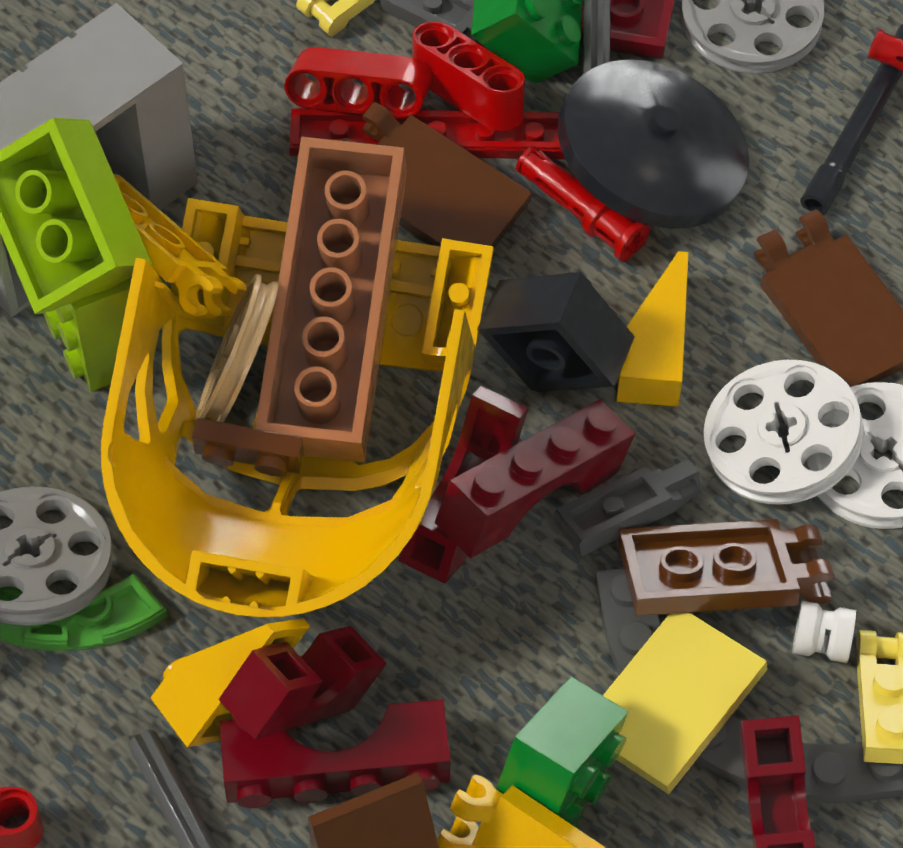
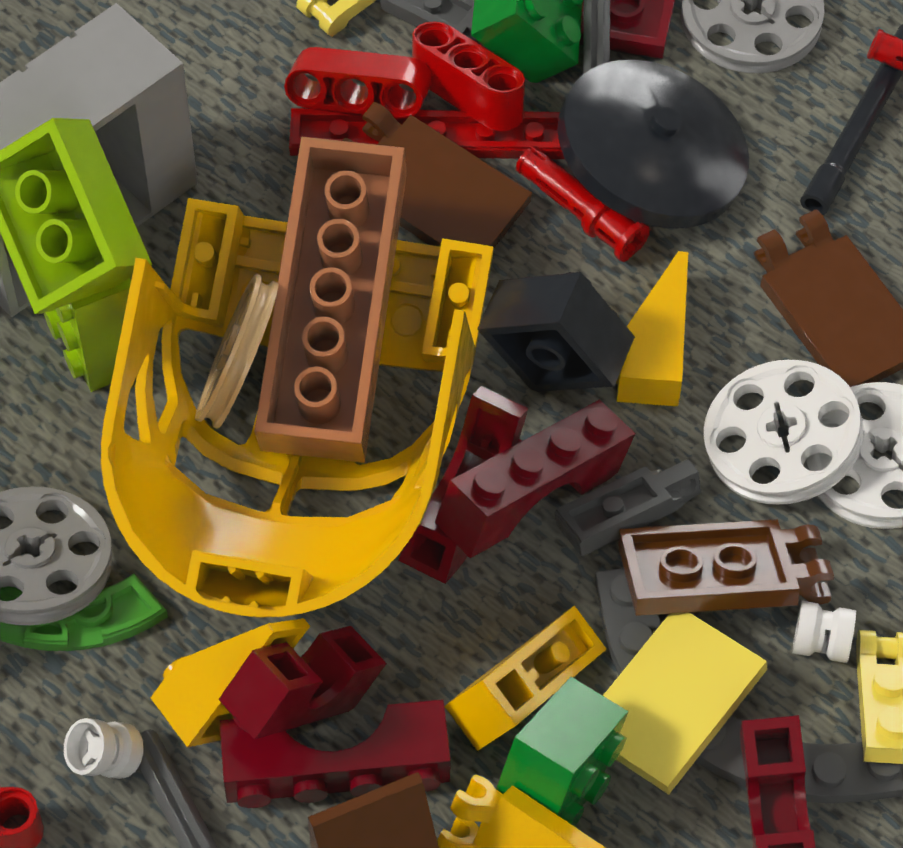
(103, 748): none -> white wheel
(179, 257): yellow tile -> none
(267, 450): reddish brown plate -> none
(525, 678): none -> yellow slope

